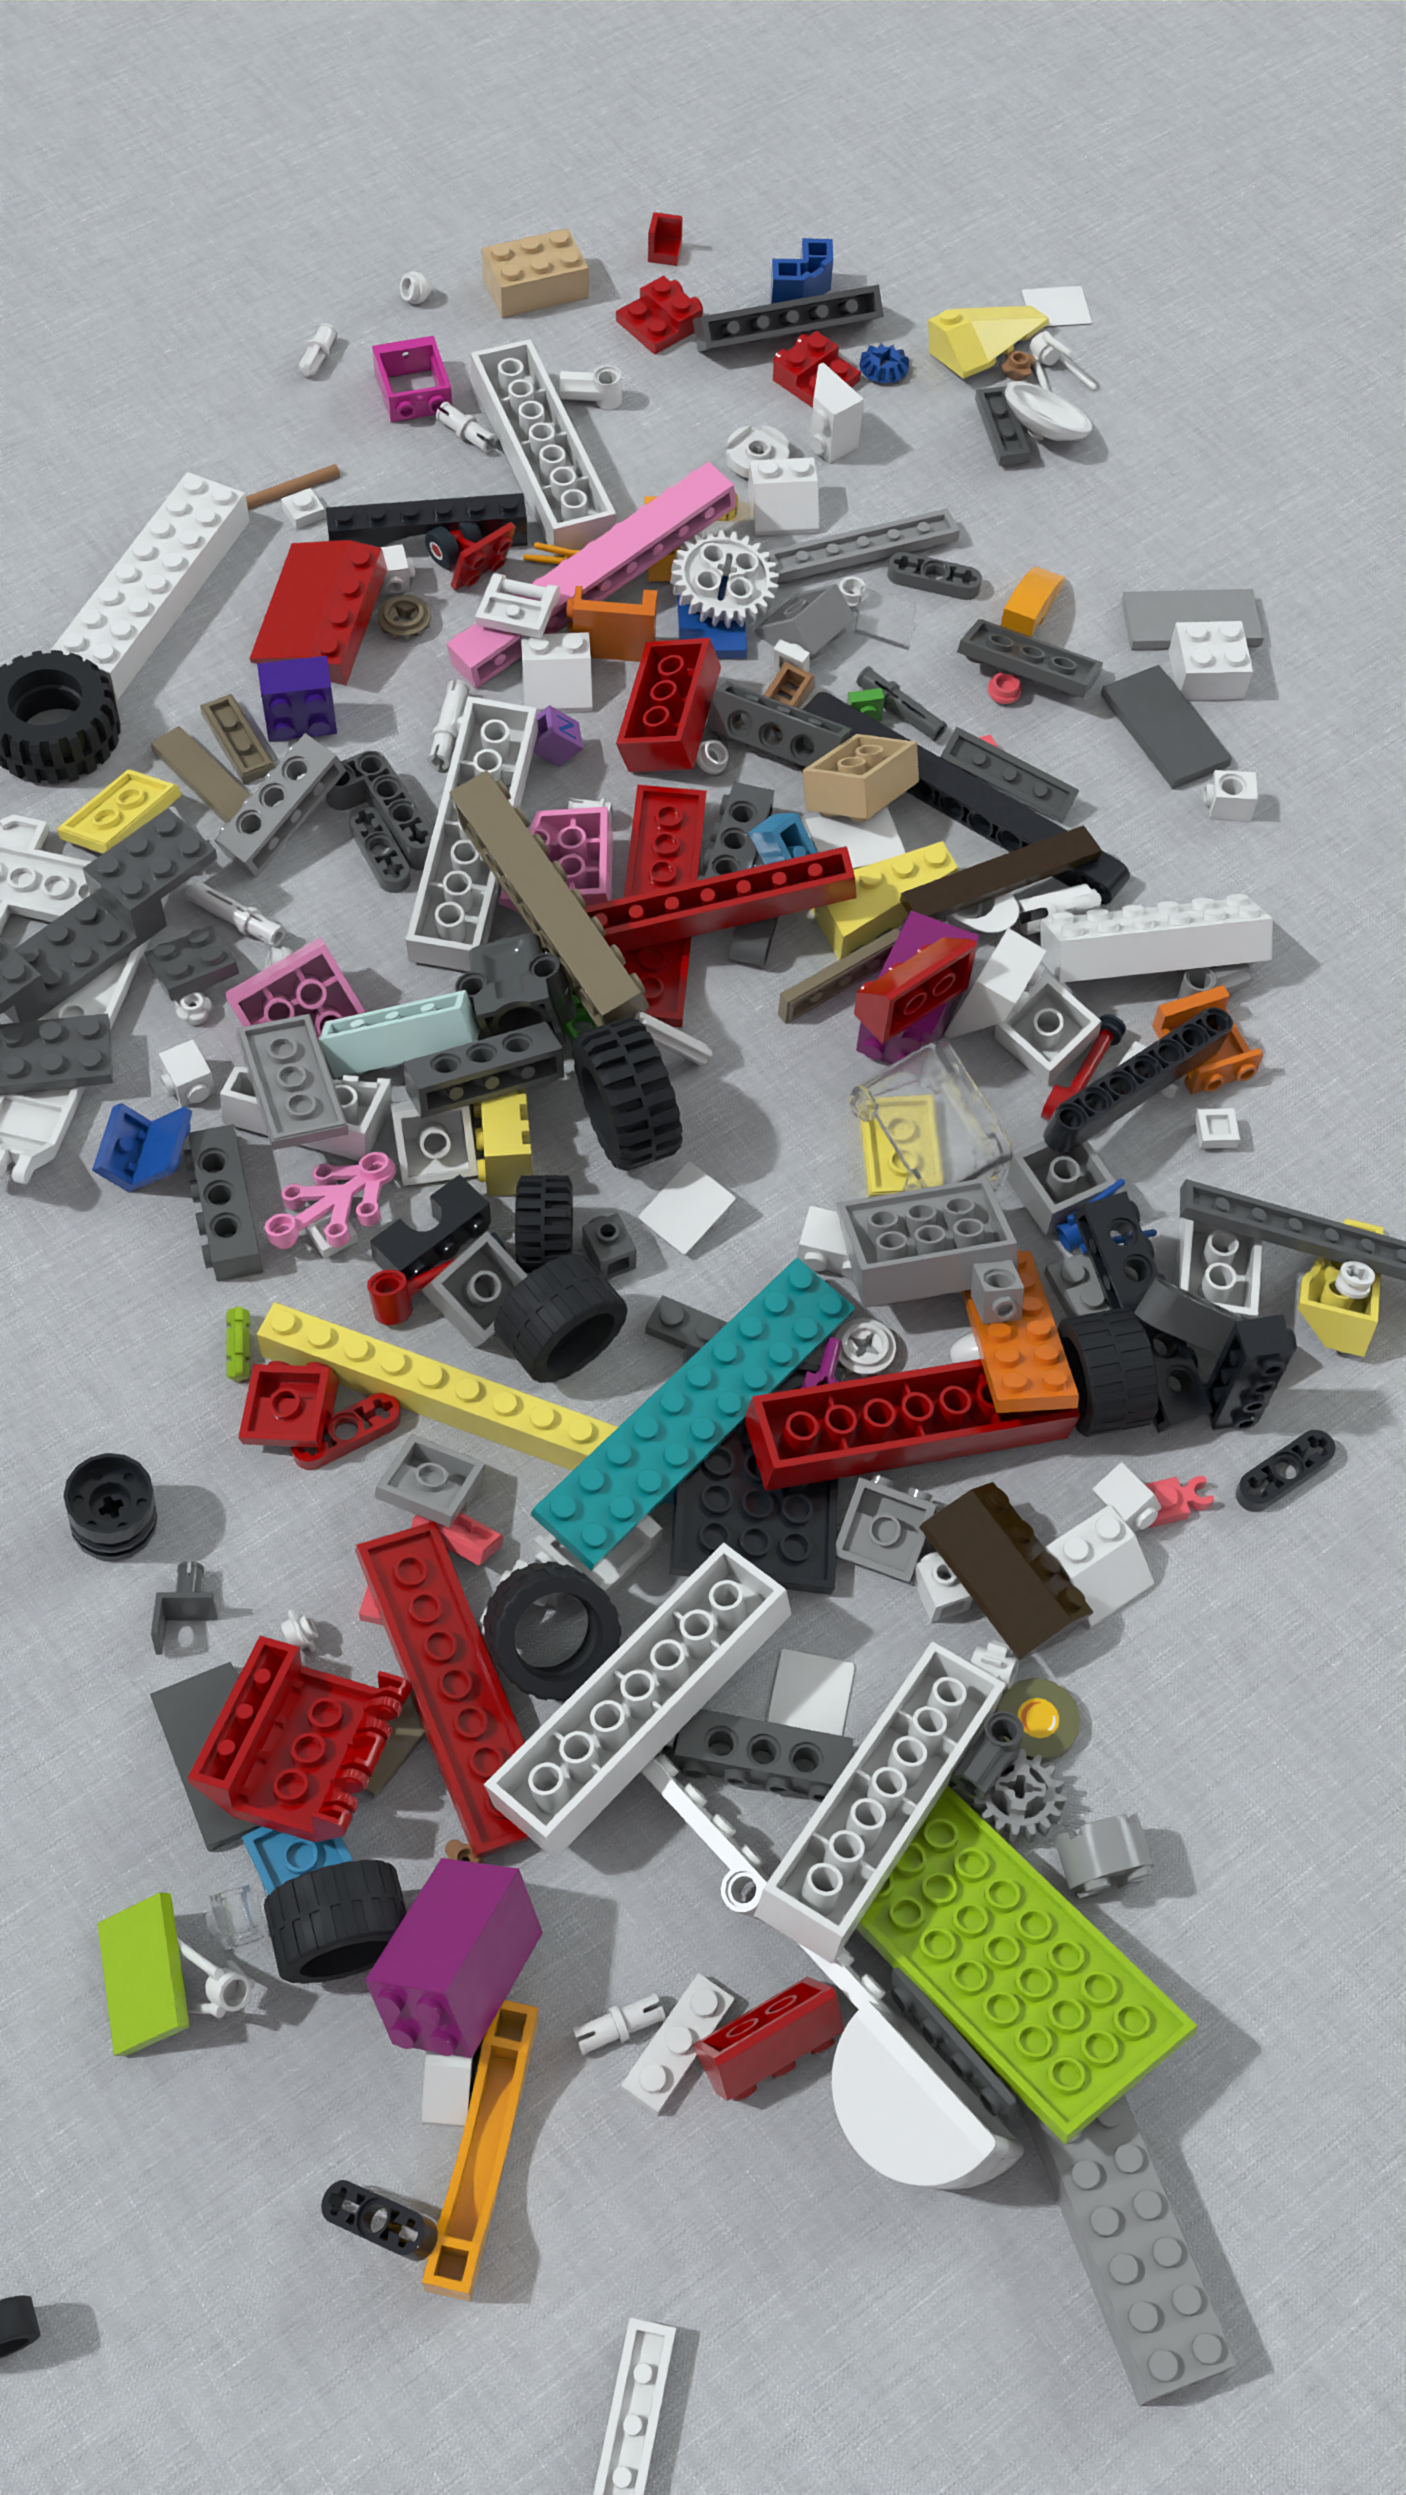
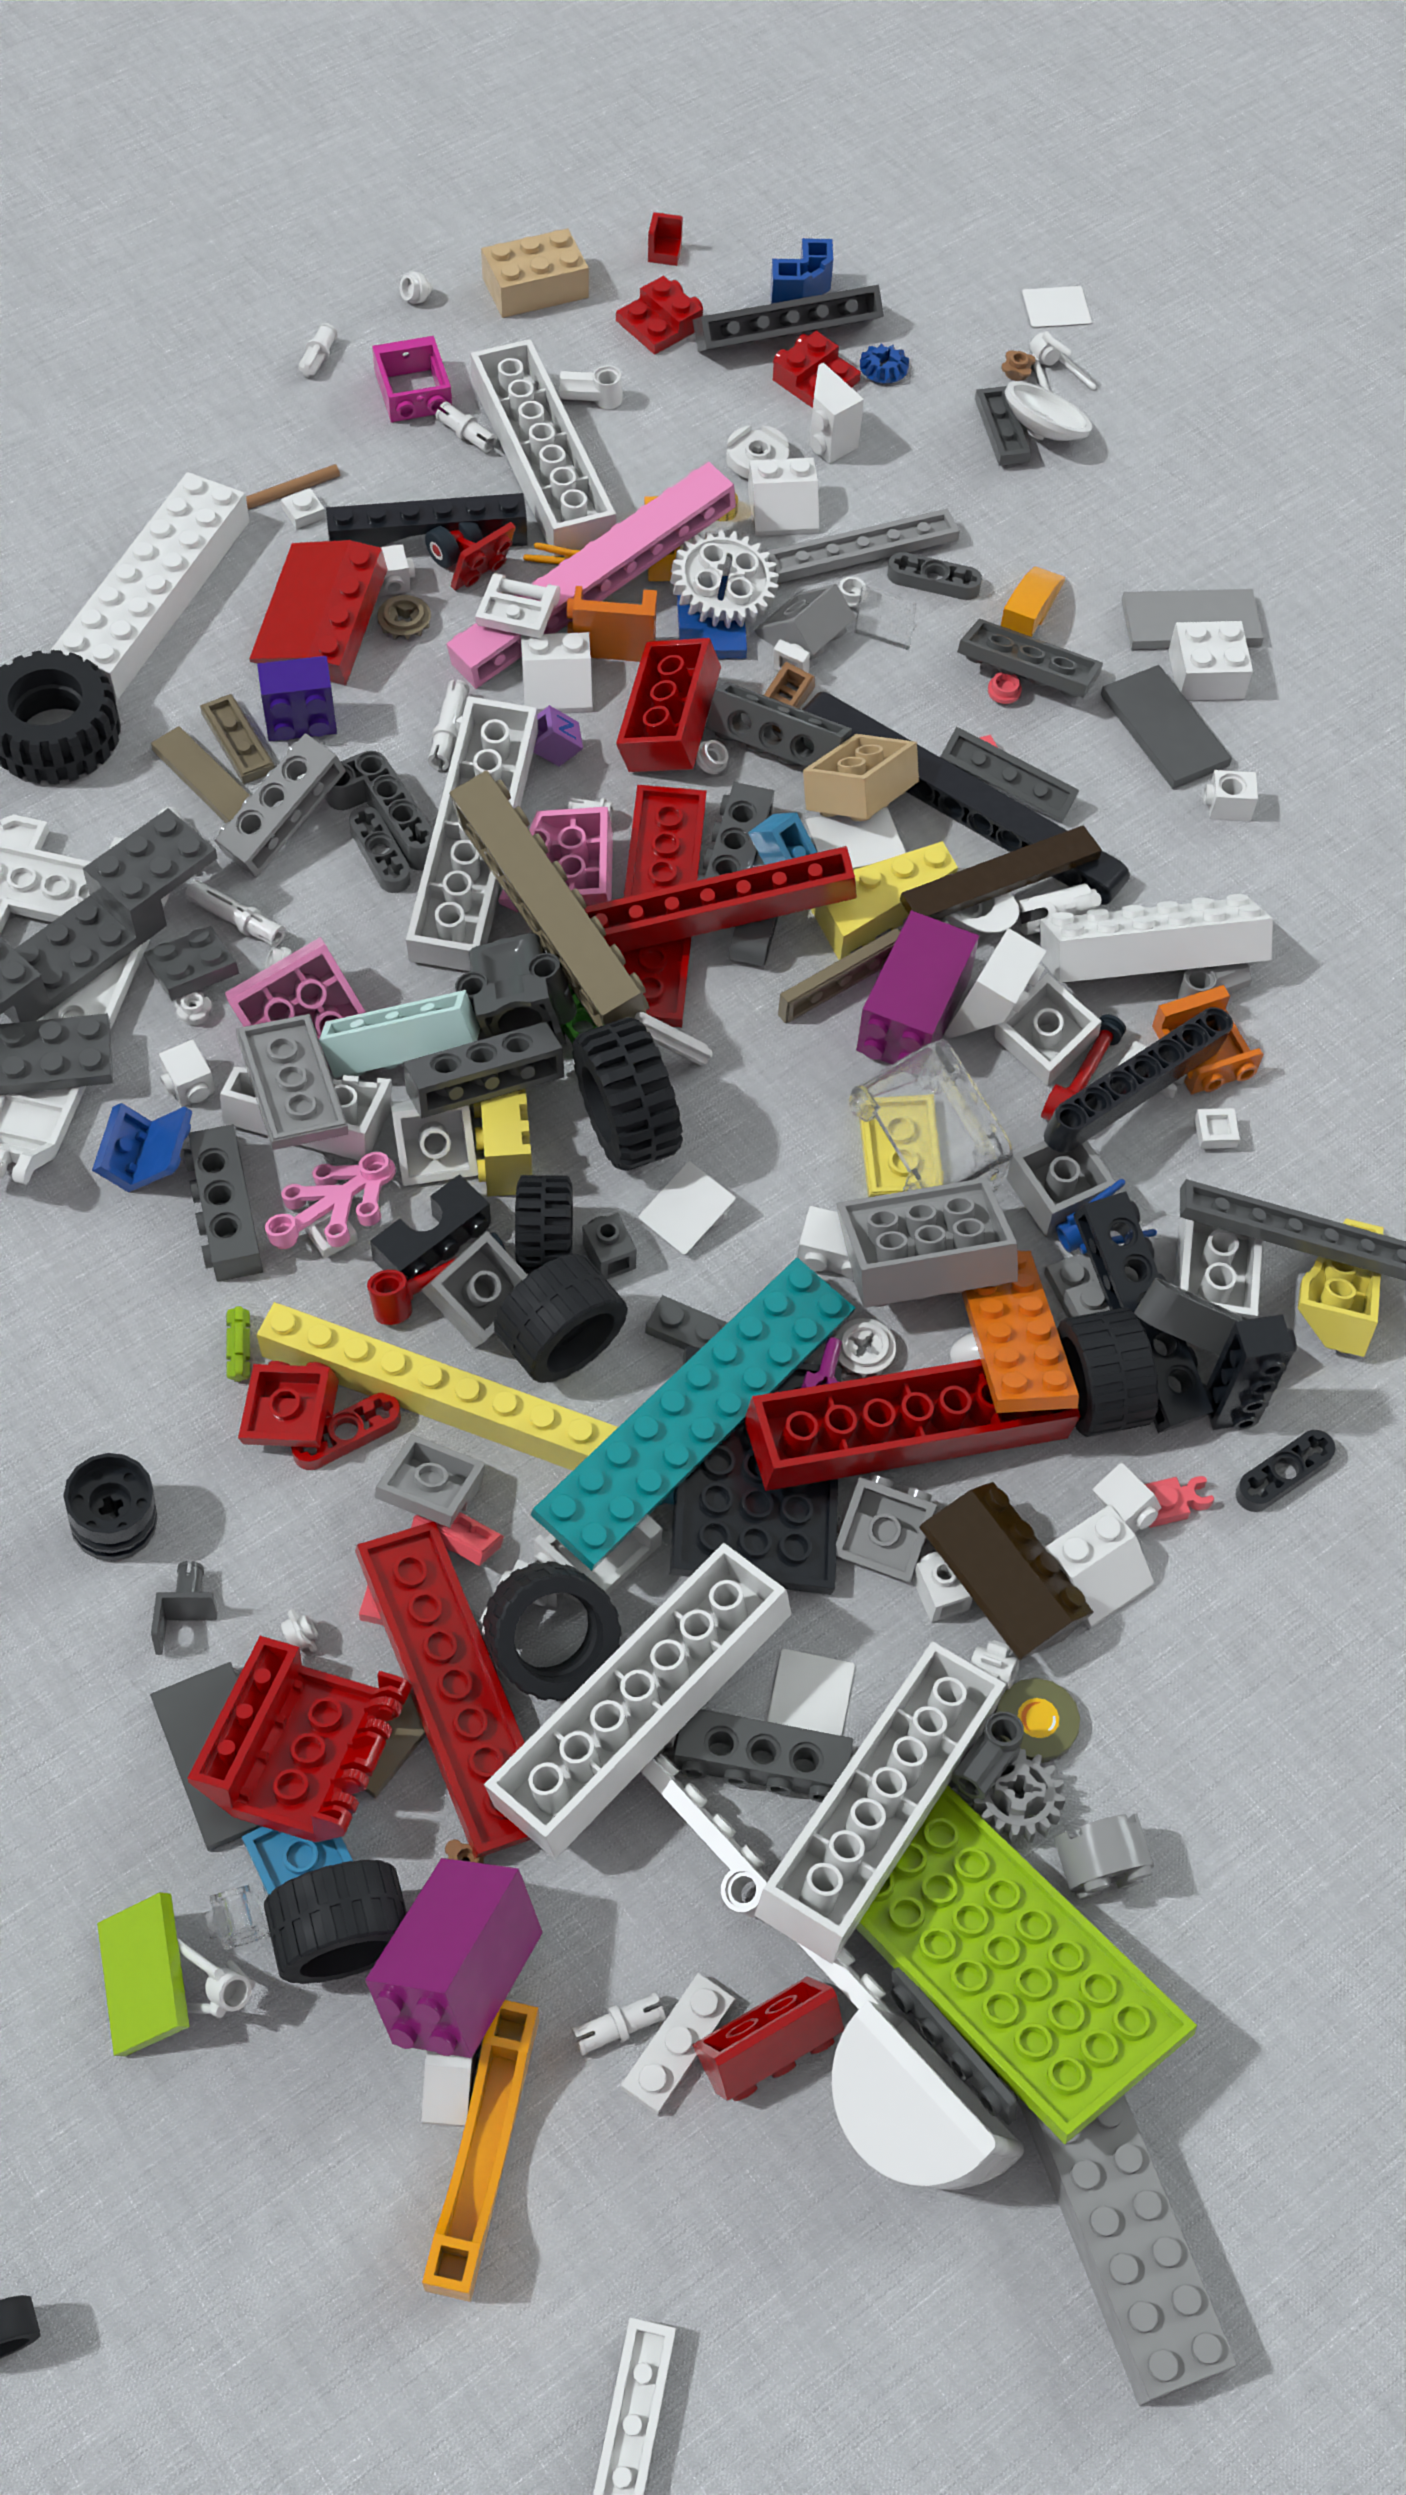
(118, 811): light yellow tile -> none
(389, 2235): black beam -> none
(868, 702): bright green plate -> none
(903, 704): dark grey pin -> none
(915, 987): red slope -> none
(973, 337): light yellow wedge -> none
(997, 1291): light grey brick -> none
(1355, 1280): white bush -> none

